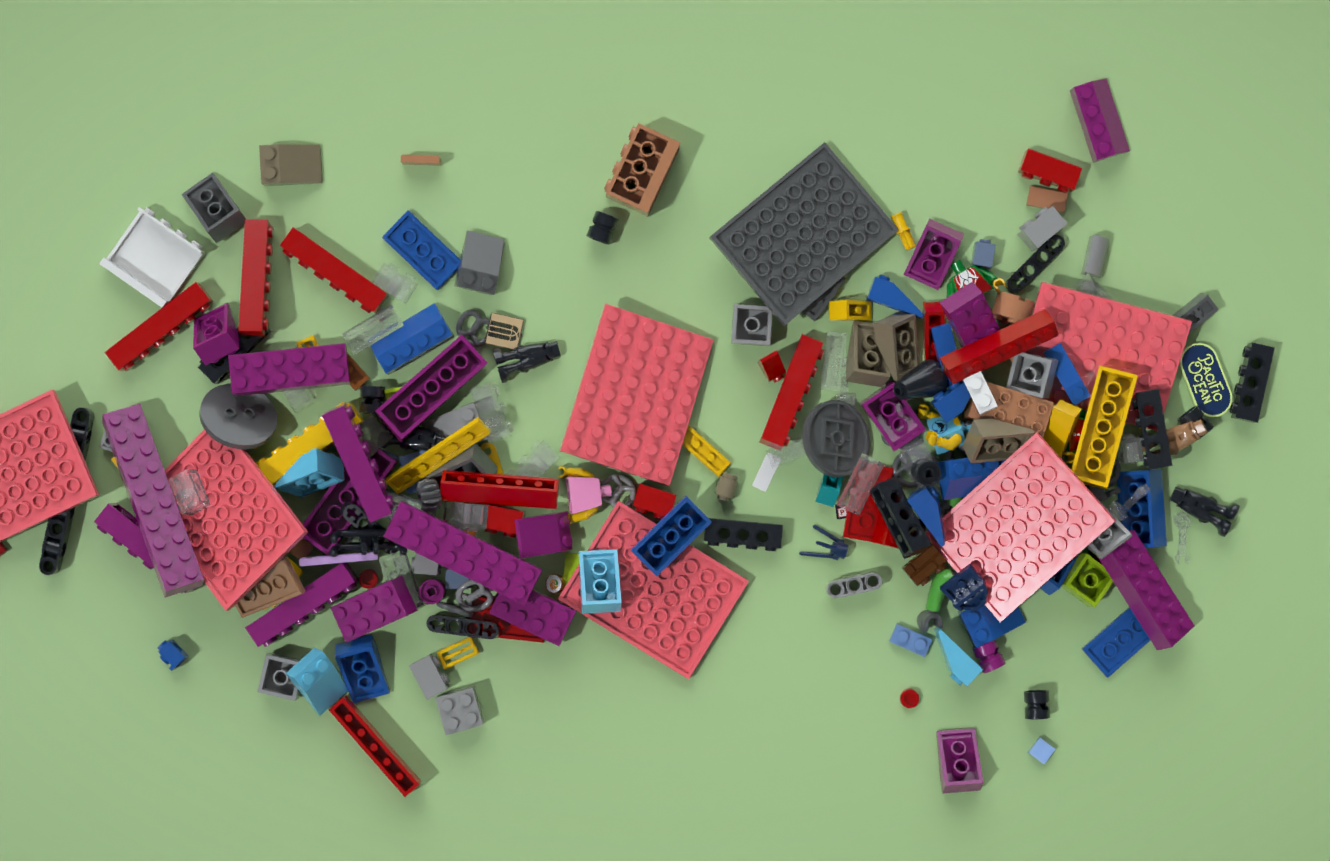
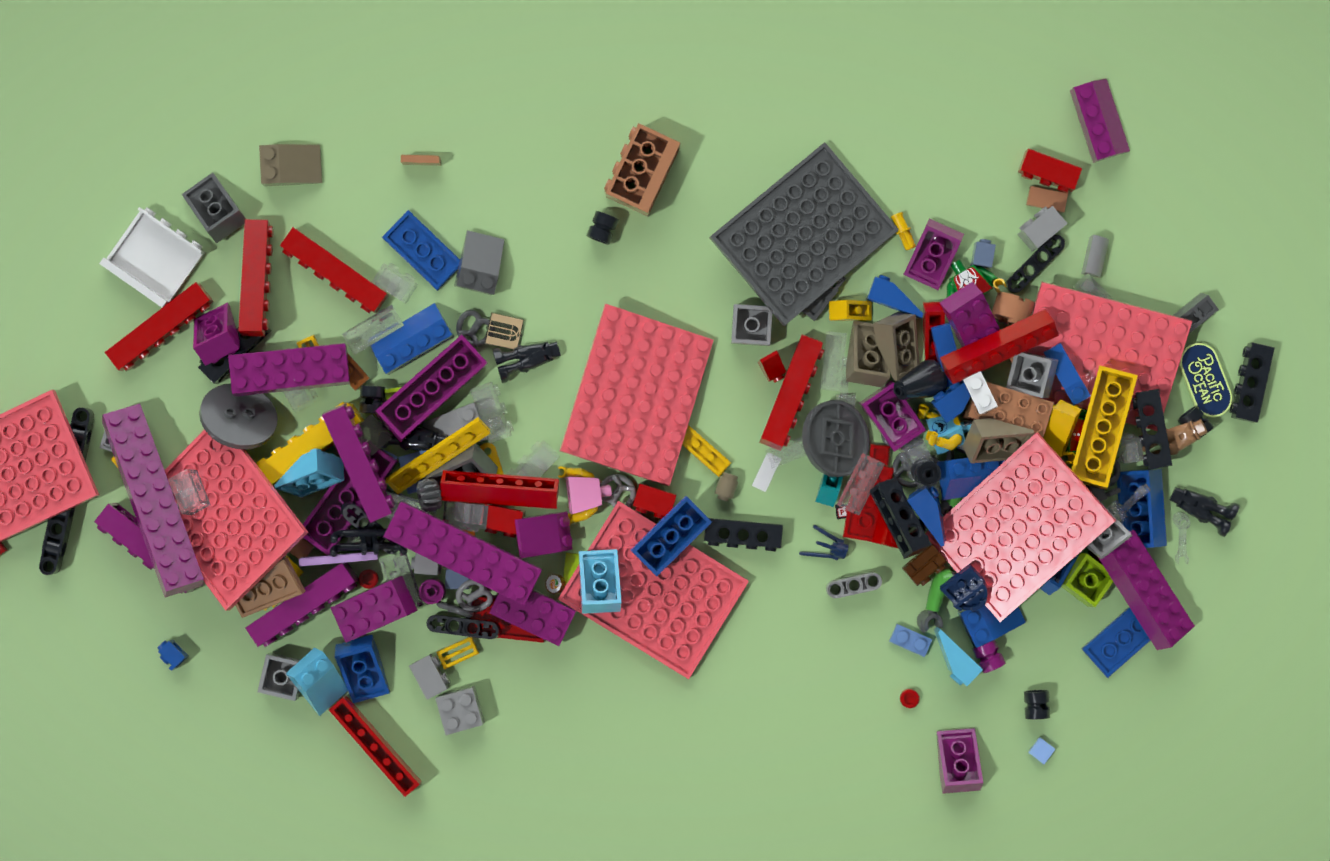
(880, 453): none -> red tile

